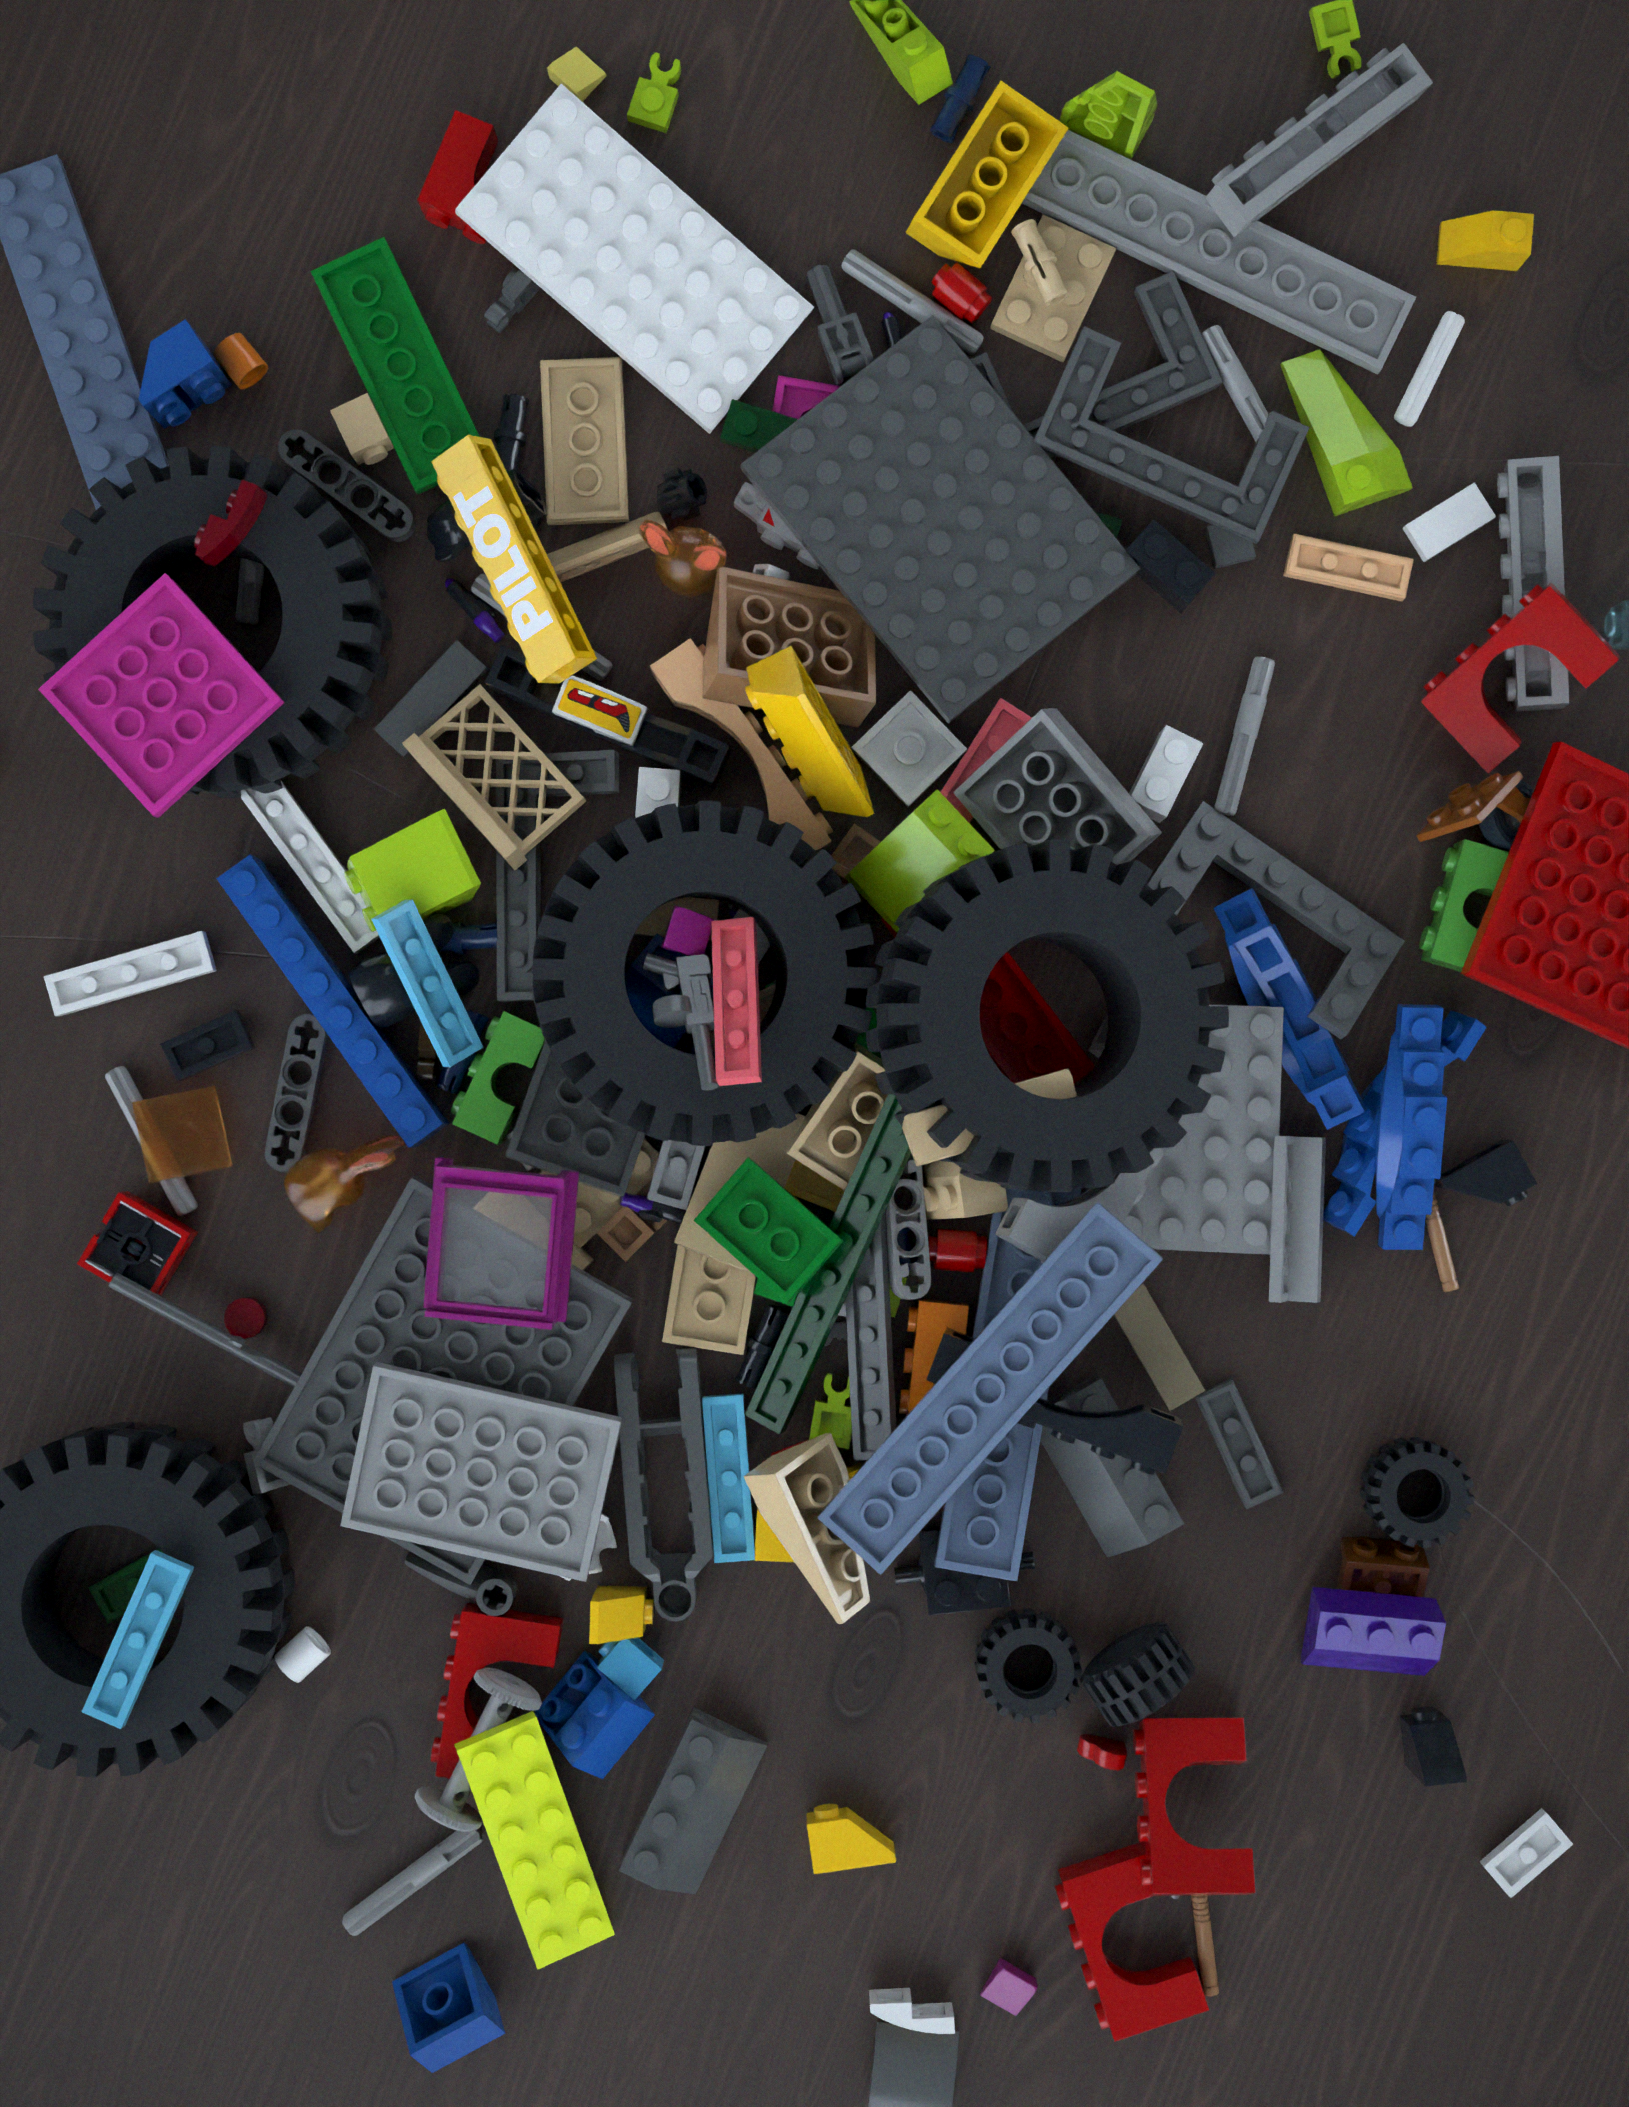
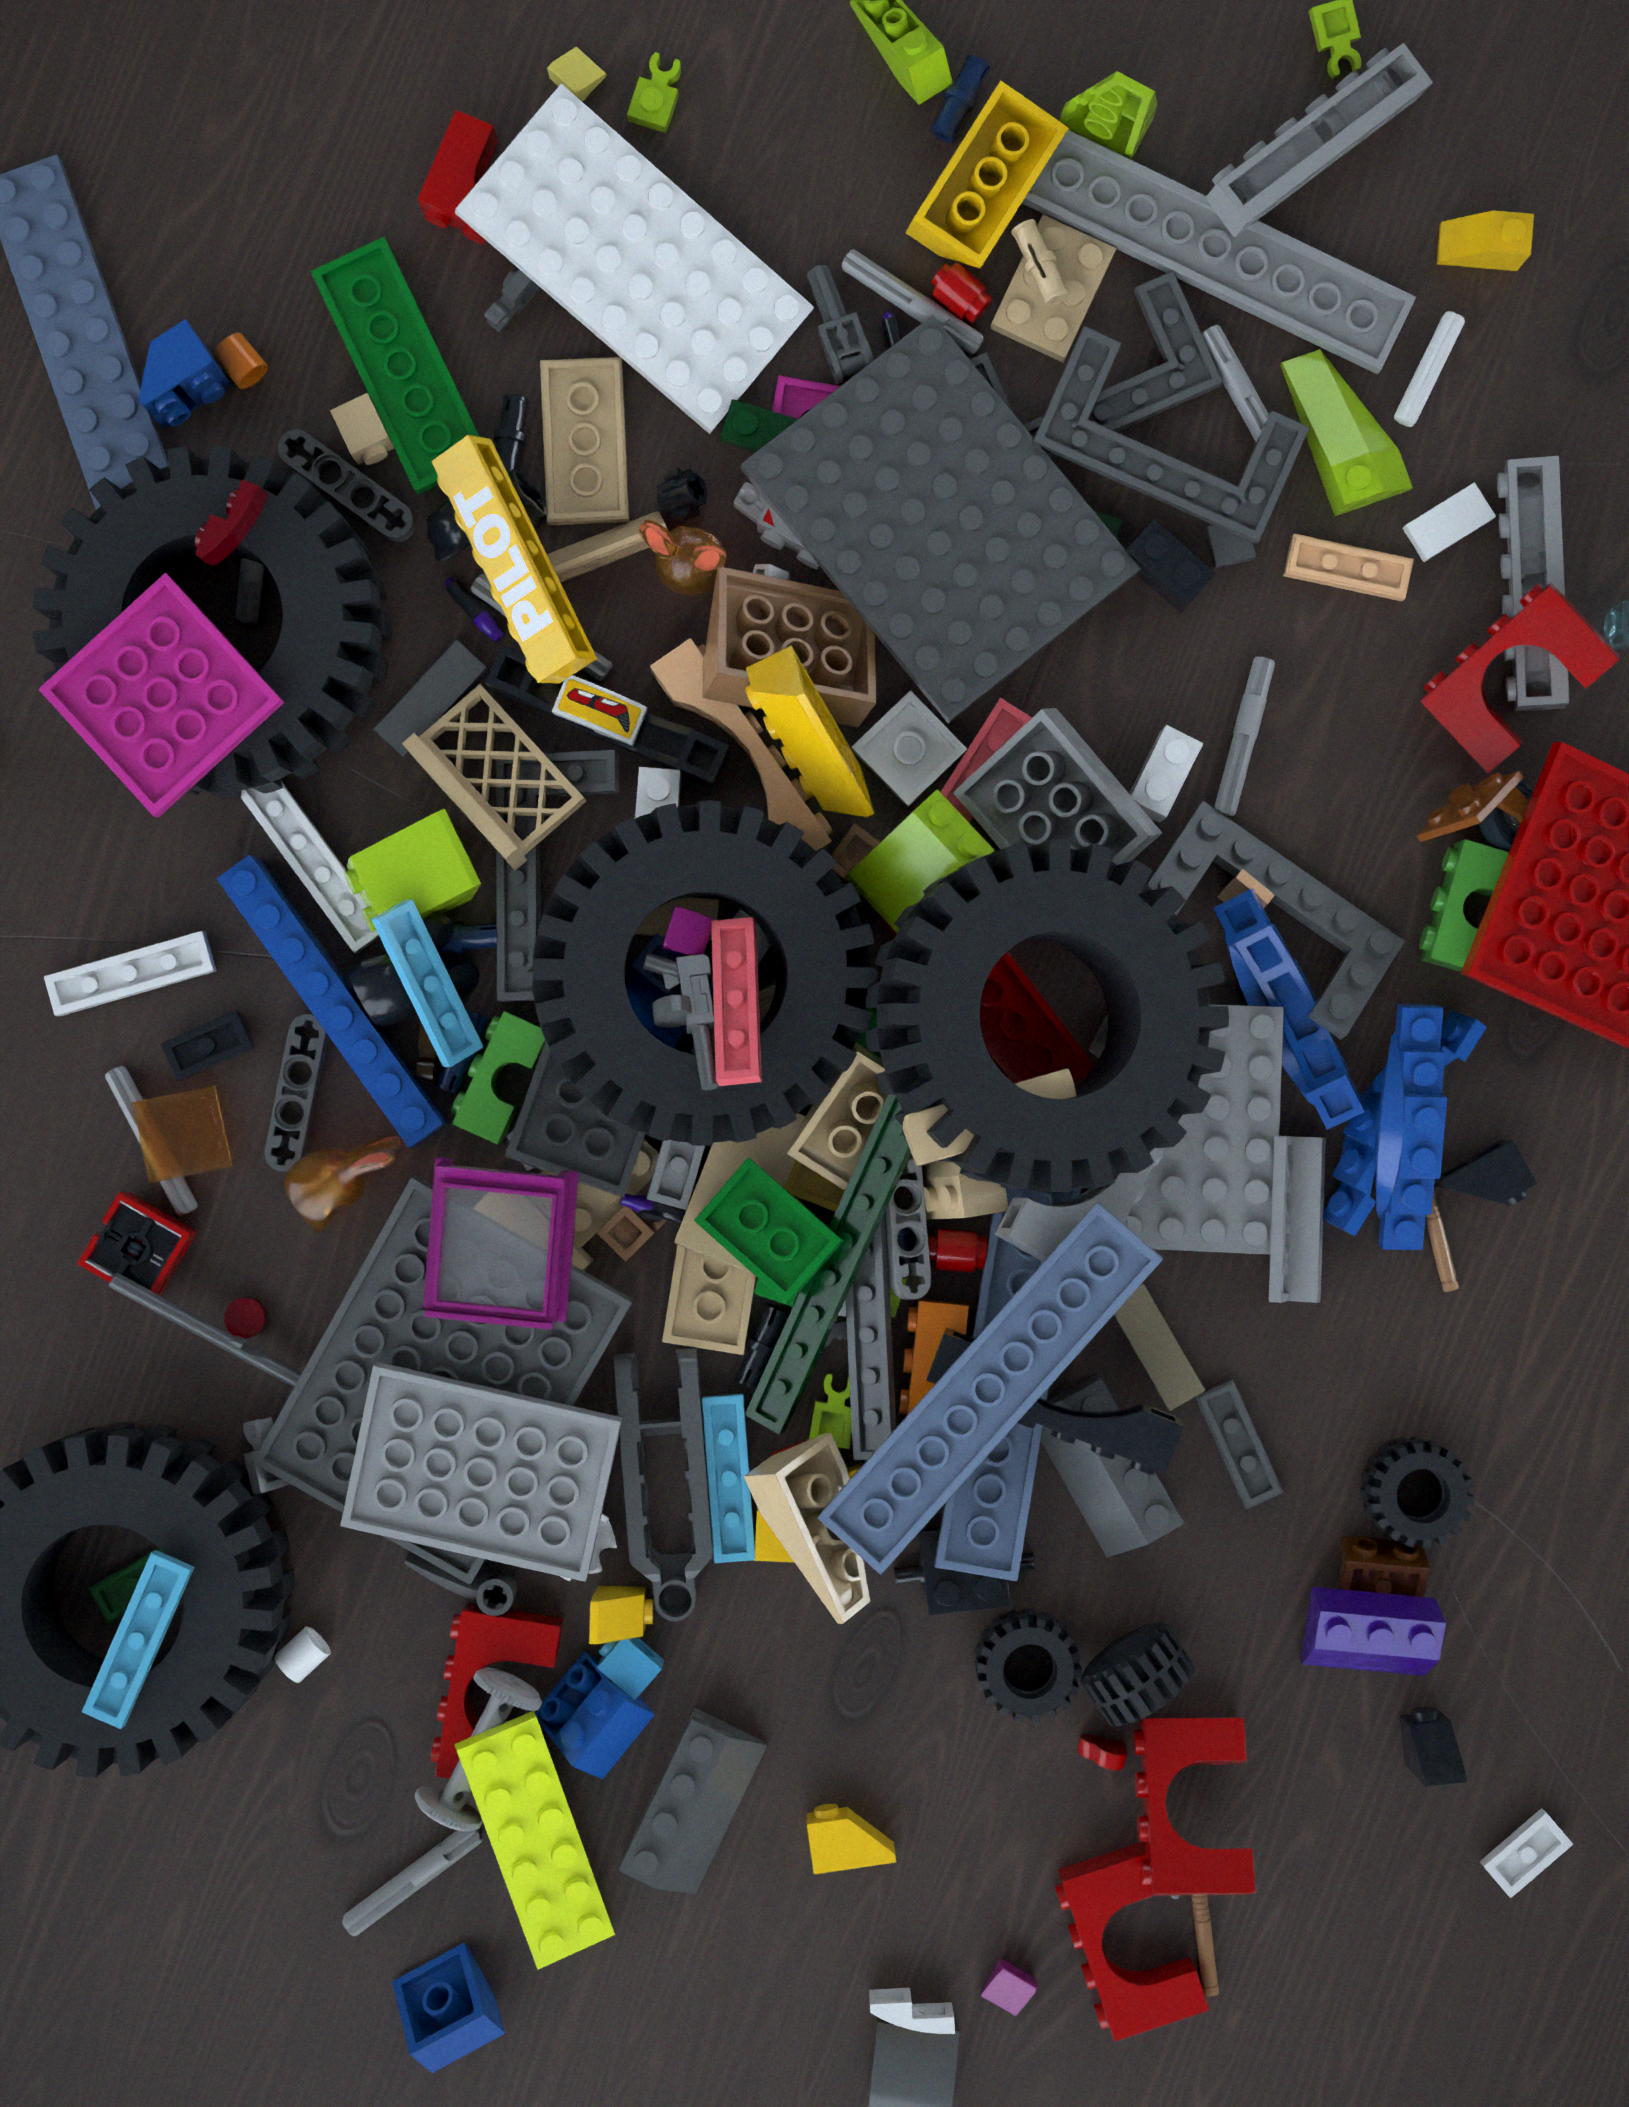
(1242, 882): none -> light nougat tile

